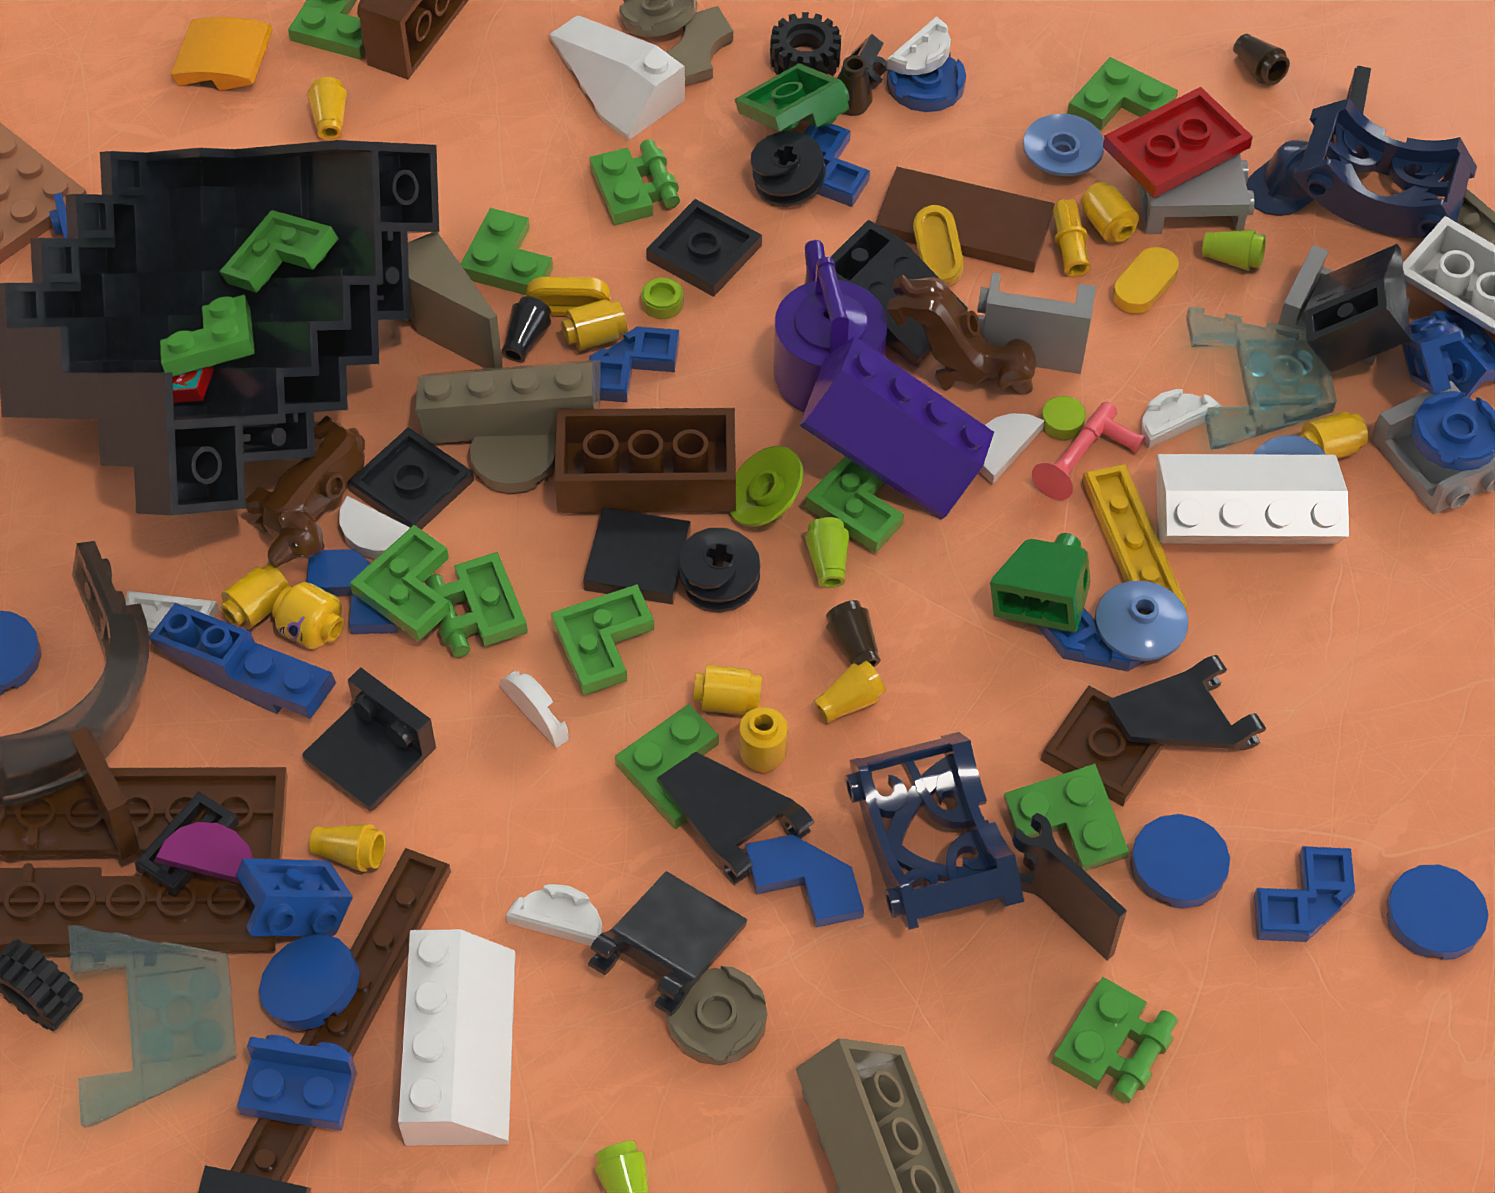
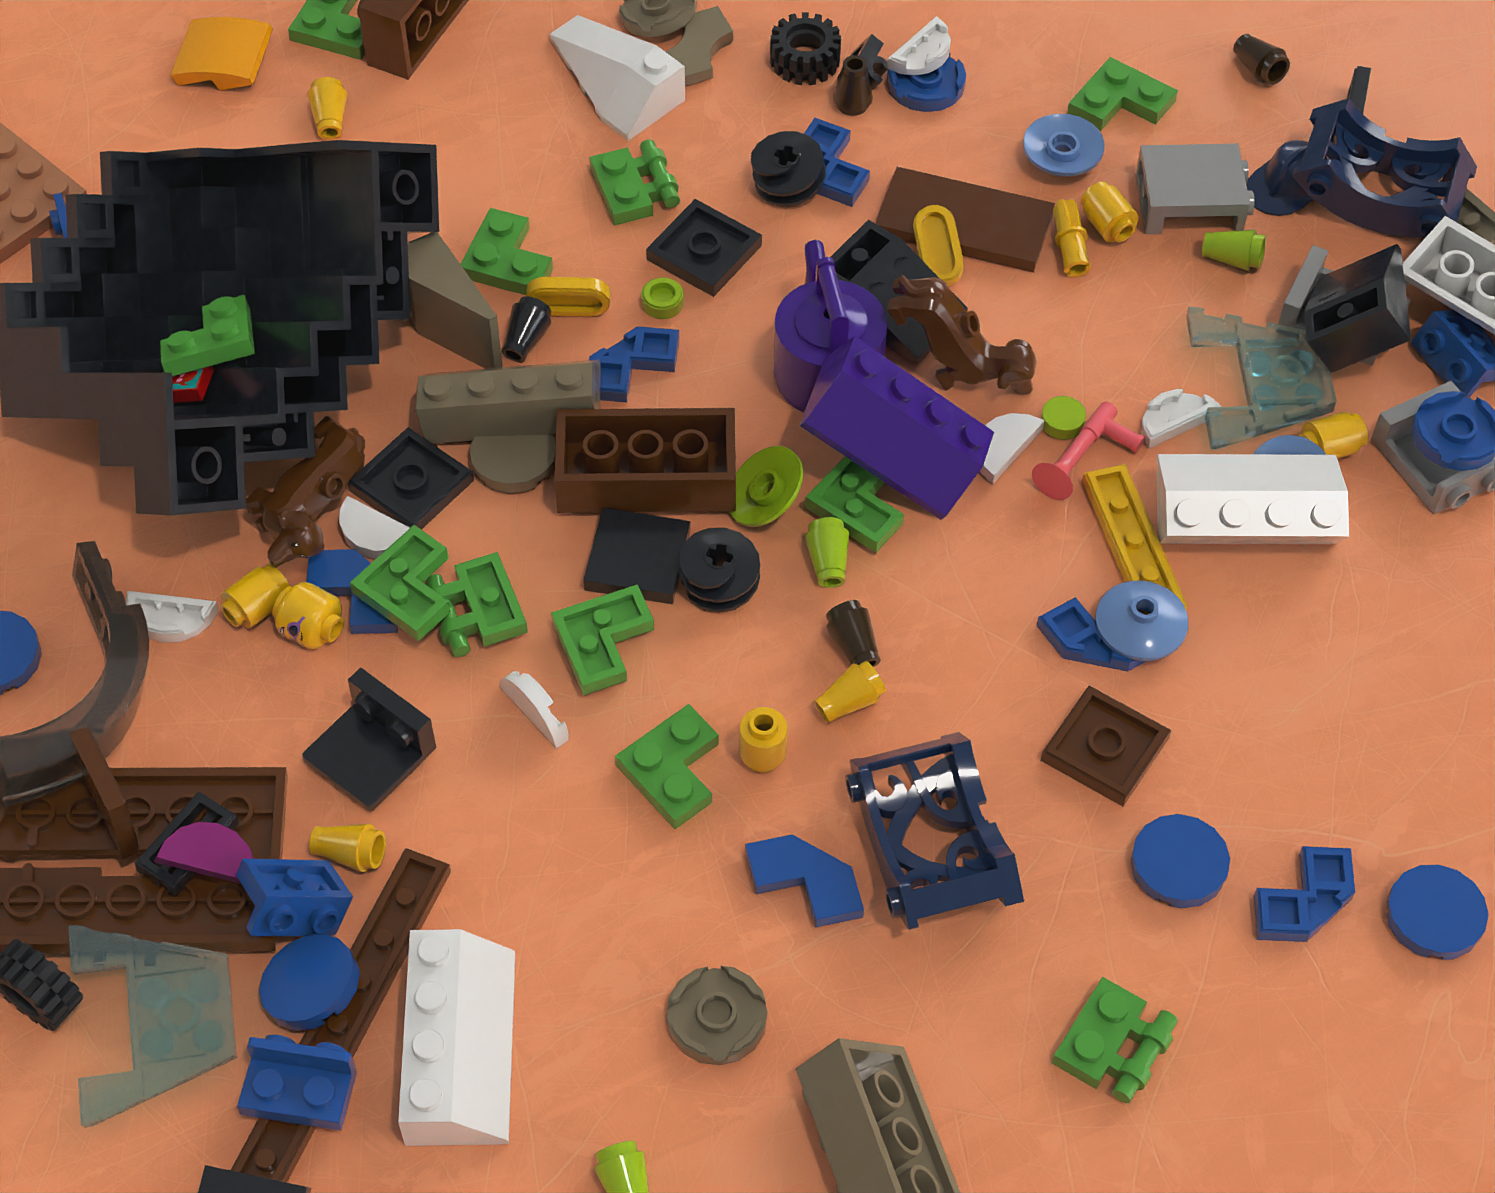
(239, 665): blue slope -> none
(277, 240): bright green plate -> none
(557, 912): white tile -> none
(594, 324): yellow brick -> none
(672, 934): black flag -> none
(727, 689): yellow brick -> none
(729, 809): black flag -> none
(795, 96): green plate -> none
(1043, 583): green torso -> none
(1051, 327): light grey panel -> none
(1069, 889): black flag -> none
(1074, 803): bright green plate -> none
(1145, 280): yellow tile -> none
(1177, 142): red plate -> none
(1184, 712): black flag -> none
(1424, 359): blue bracket -> none

